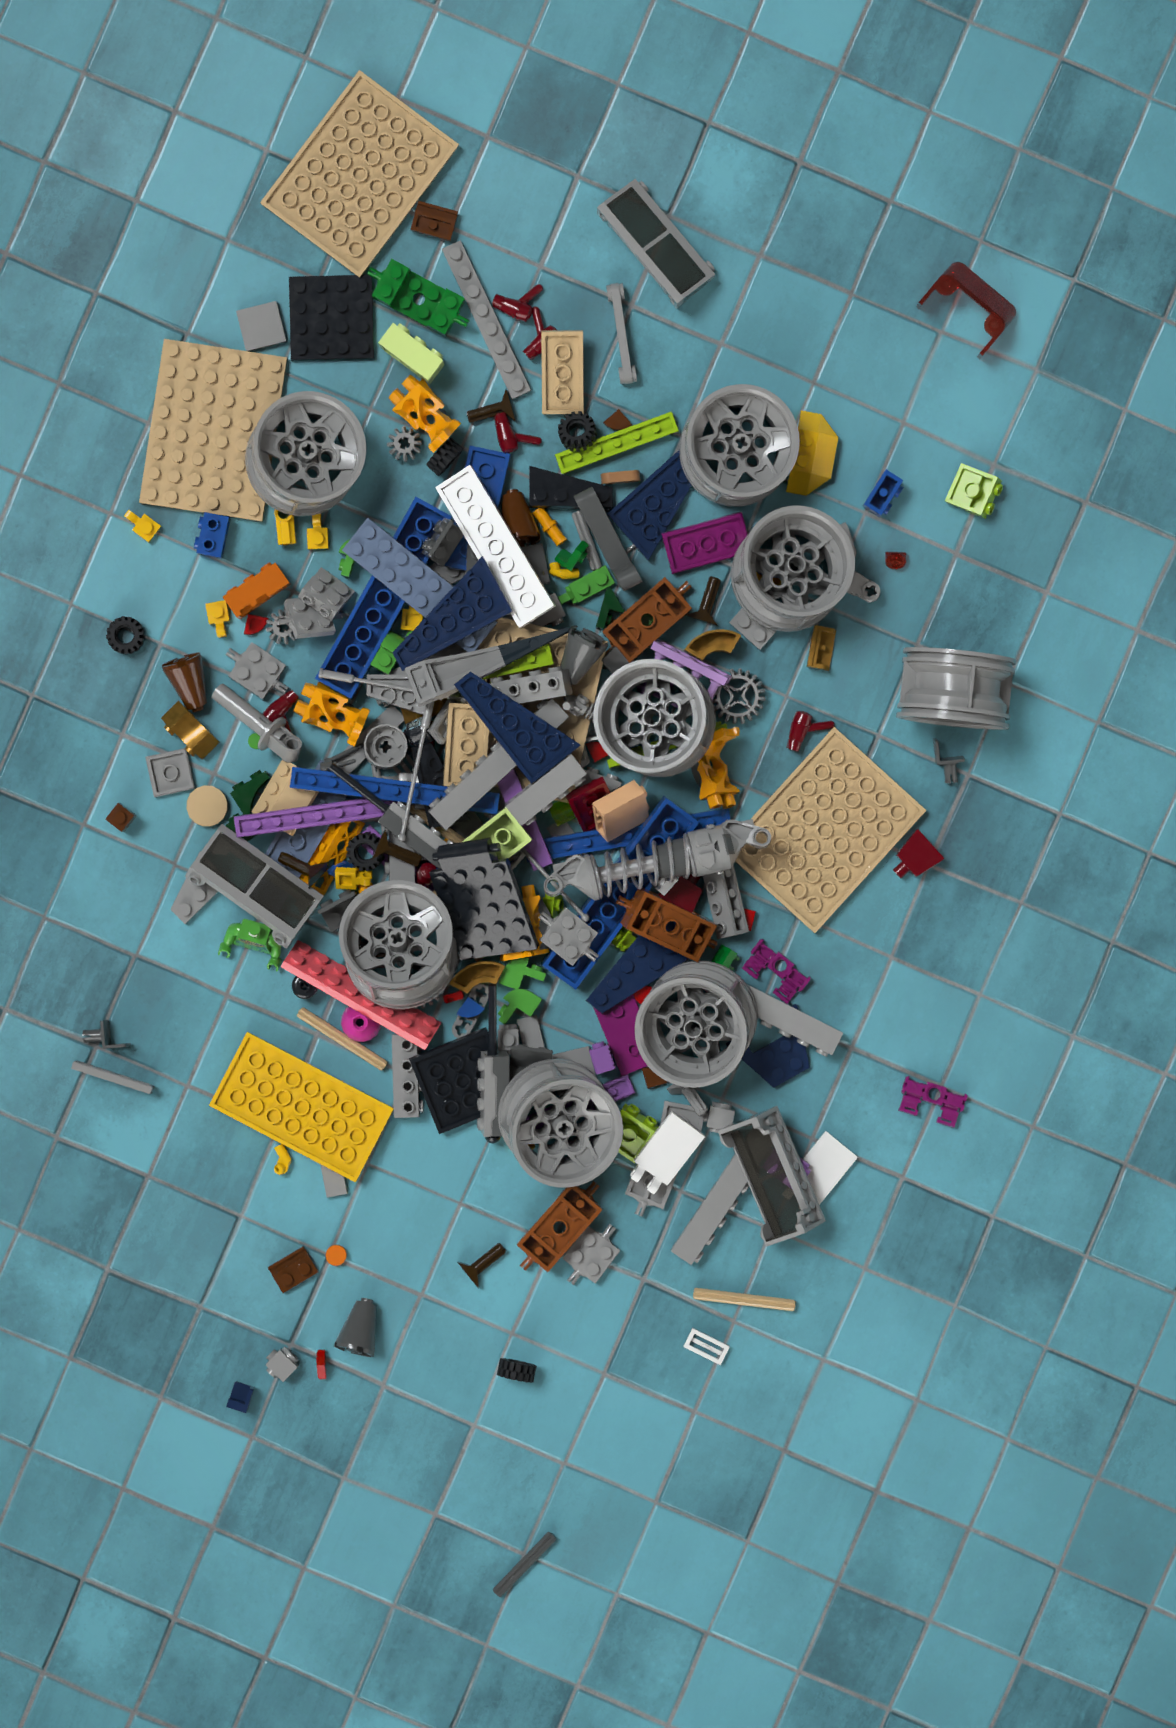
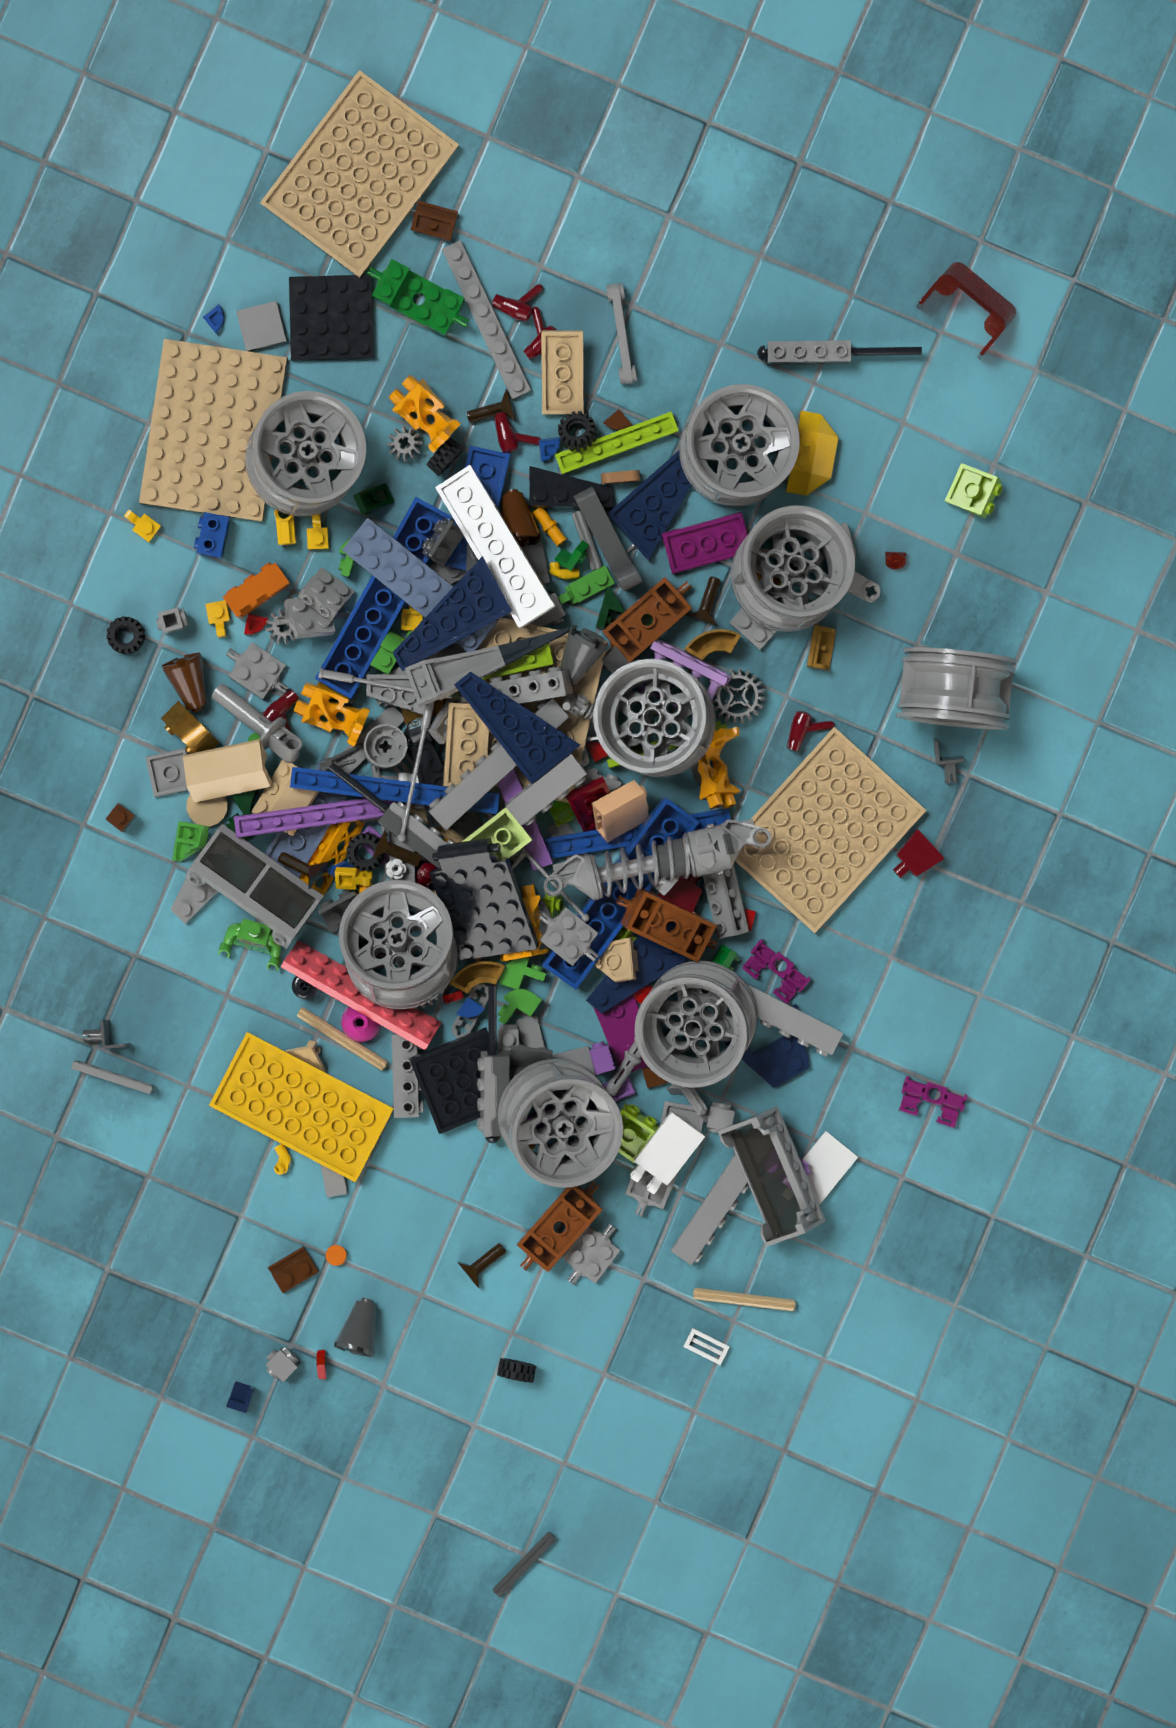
(172, 620): none -> light grey brick
(189, 840): none -> bright green wing
(215, 318): none -> blue tile
(226, 770): none -> tan slope
(308, 1054): none -> tan piece
(373, 499): none -> dark green slope
(395, 874): none -> white plate
(412, 352): yellowish green brick -> none
(548, 447): none -> blue tile
(619, 961): none -> tan plate
(634, 1058): none -> light grey pin
(656, 242): windscreen -> none
(823, 352): none -> light grey piece
(887, 487): blue brick -> none

